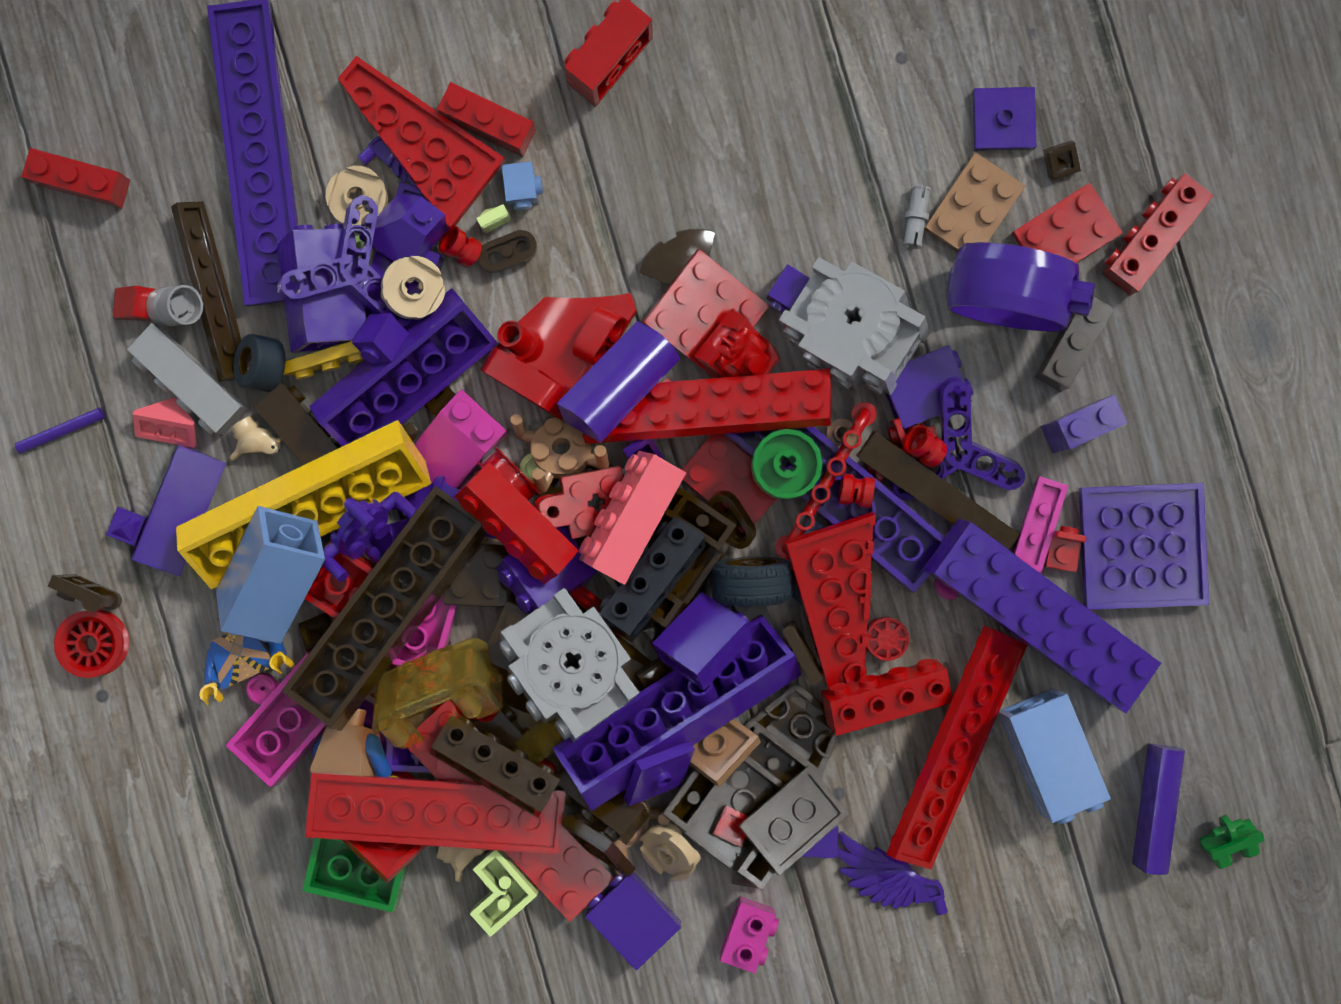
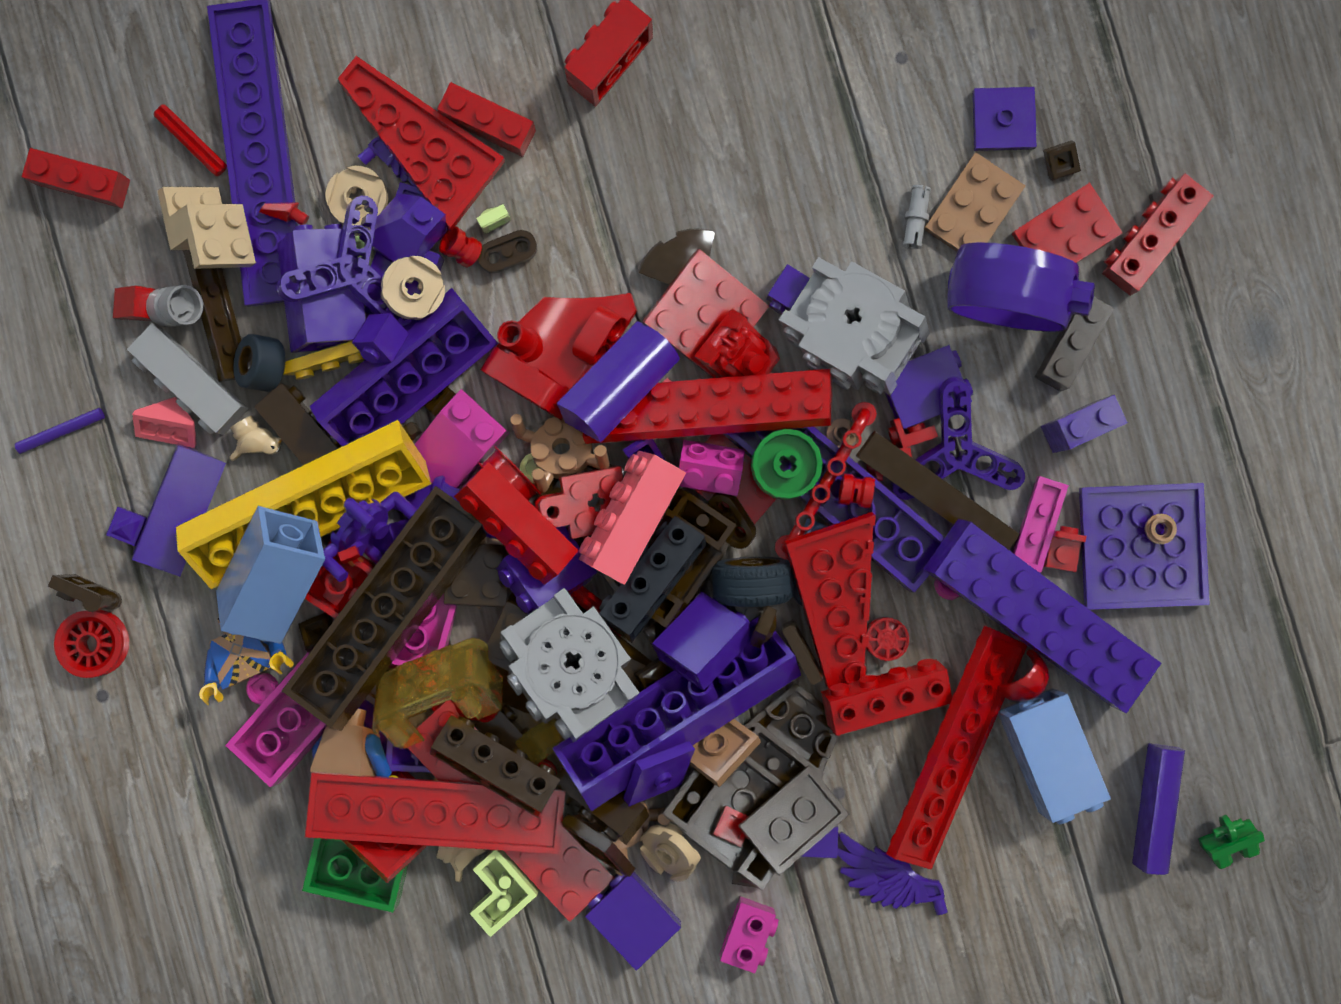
(190, 140): none -> red axle
(206, 227): none -> tan bracket
(285, 212): none -> red bar
(350, 554): none -> red piece
(521, 185): medium blue brick -> none
(711, 467): none -> dark pink brick
(764, 628): none -> dark brown tile
(923, 445): red wheel -> none
(1031, 684): none -> red helmet
(1169, 529): none -> medium nougat plate

